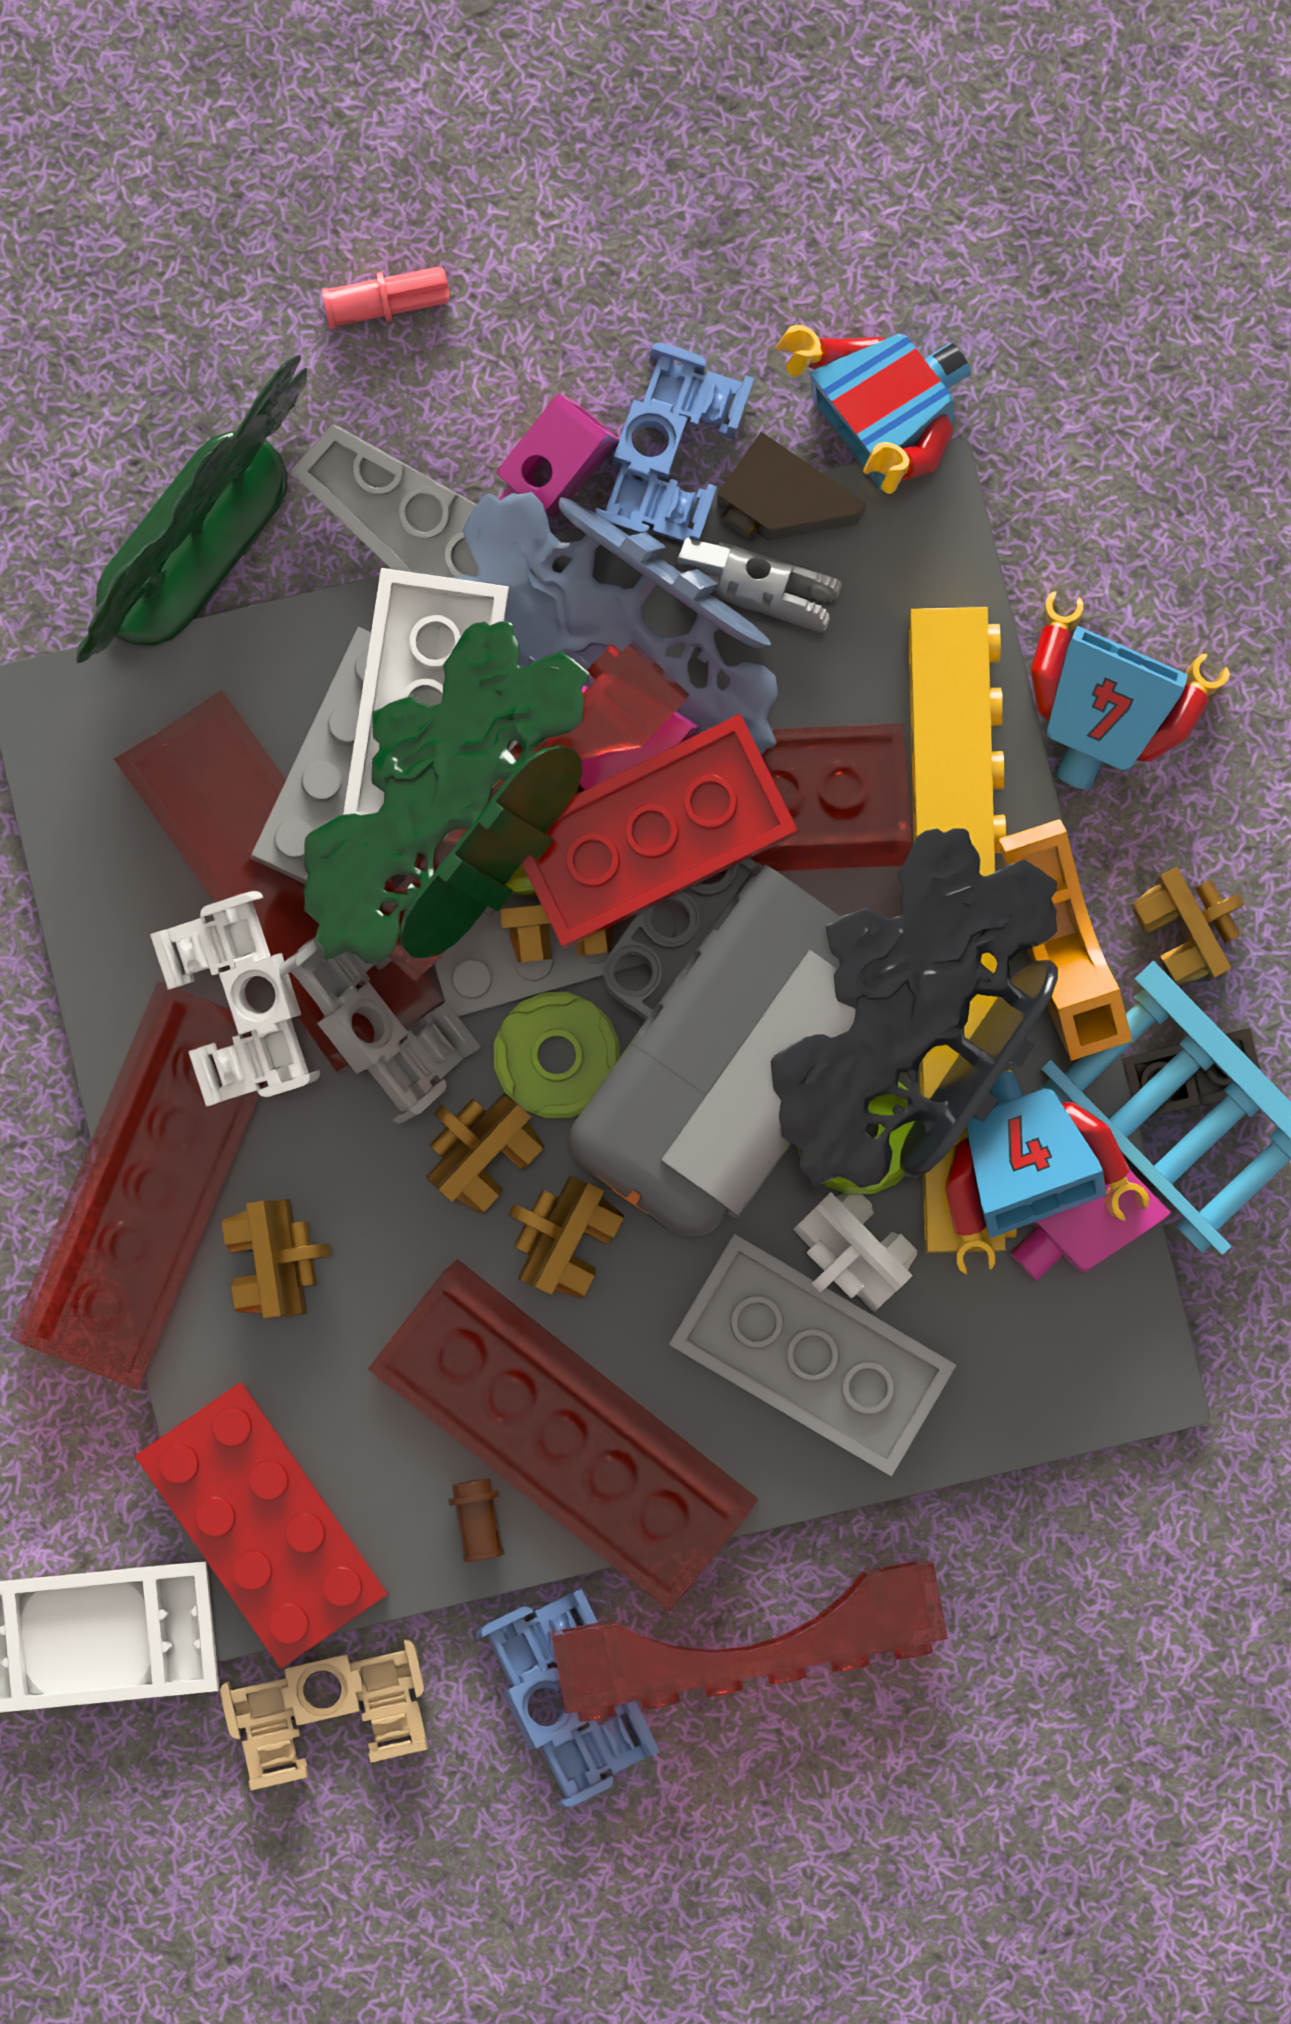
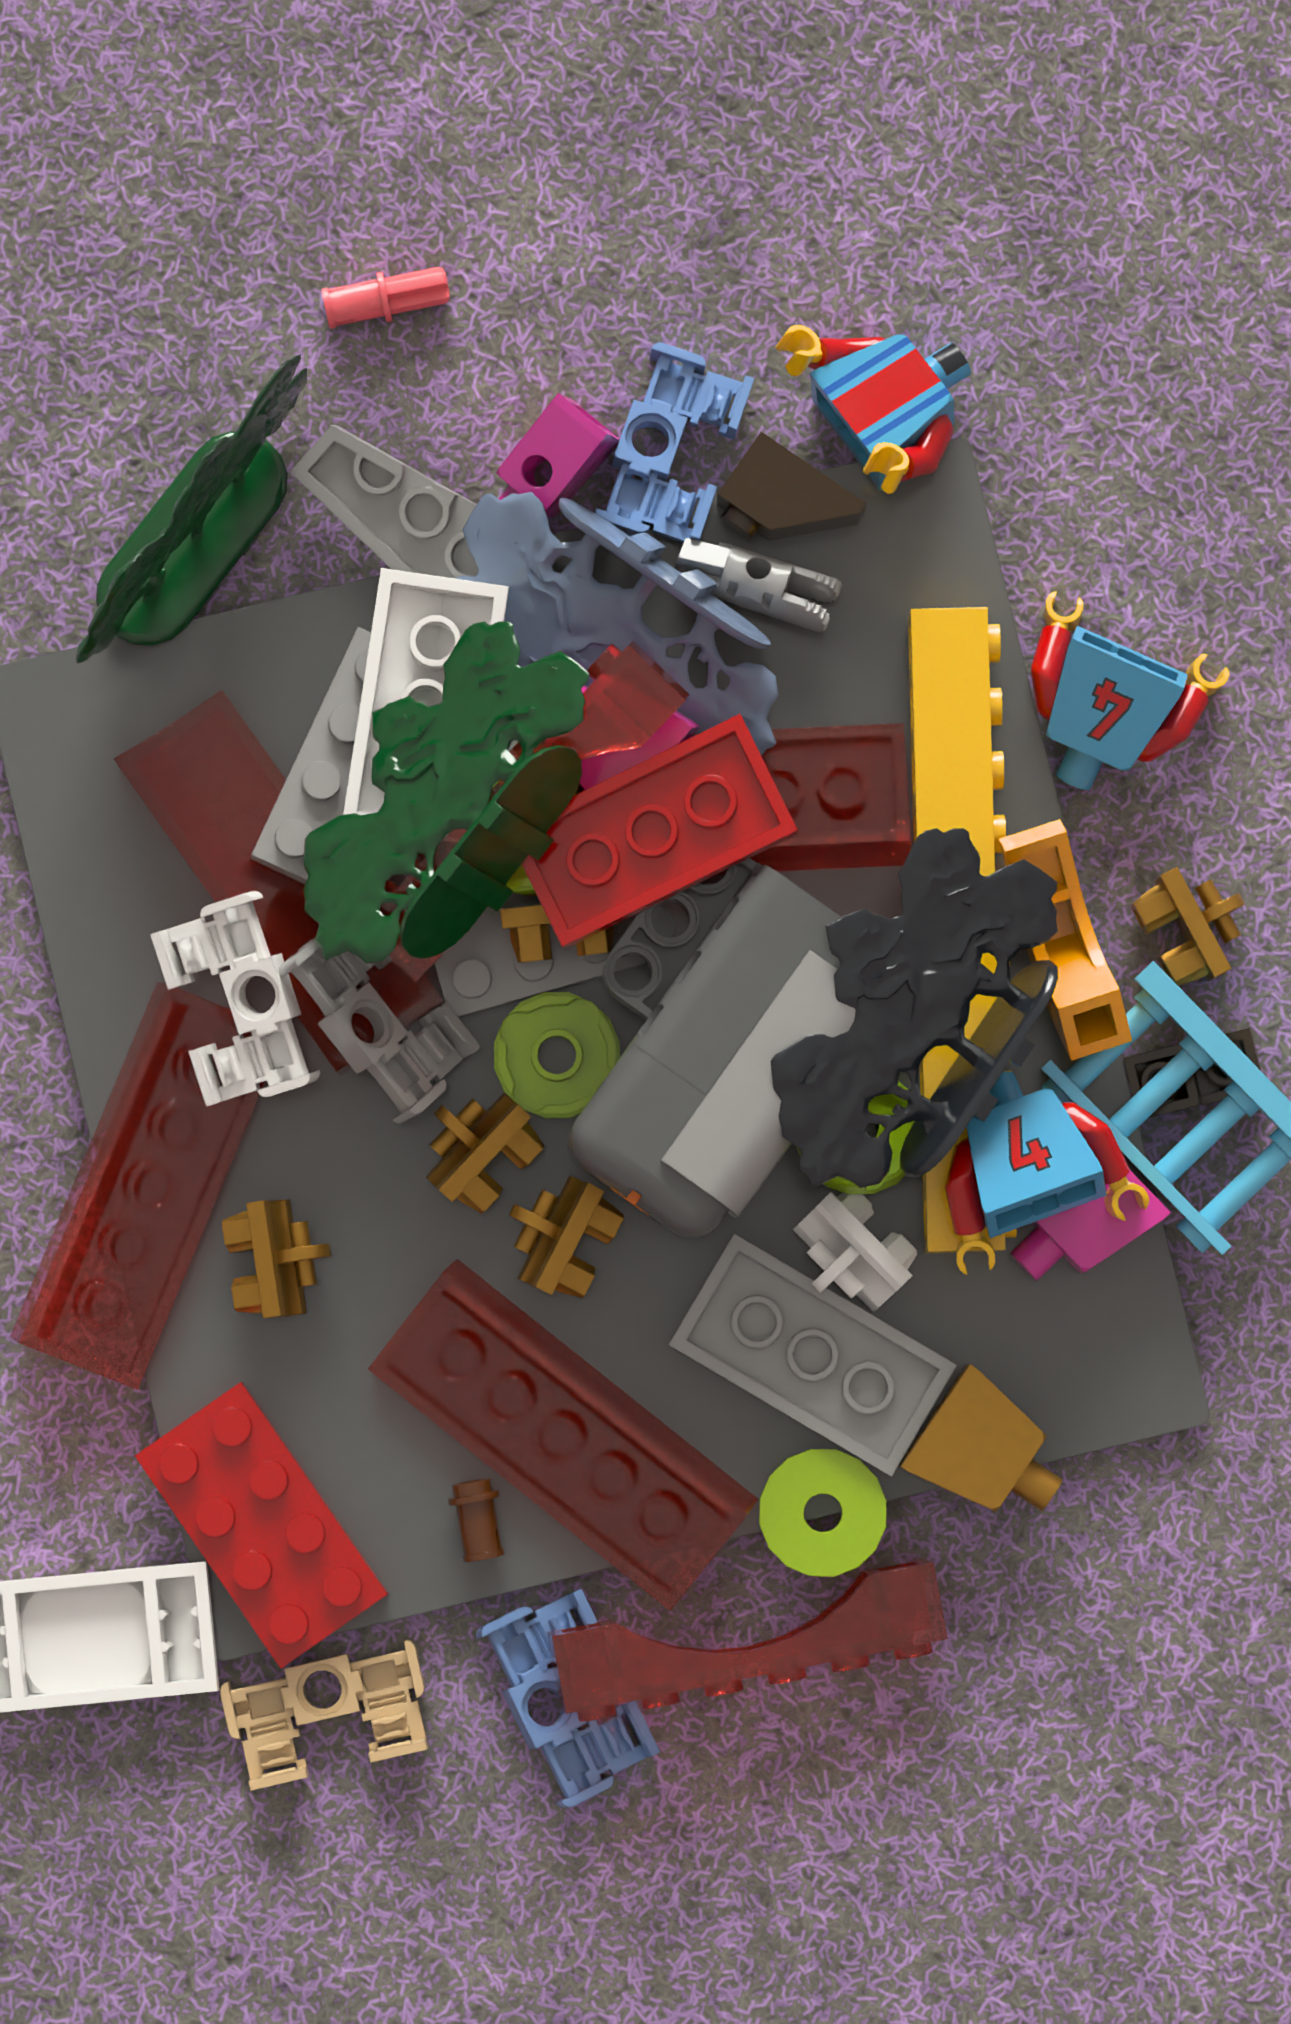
(828, 1551): none -> lime tile
(981, 1447): none -> pearl gold torso

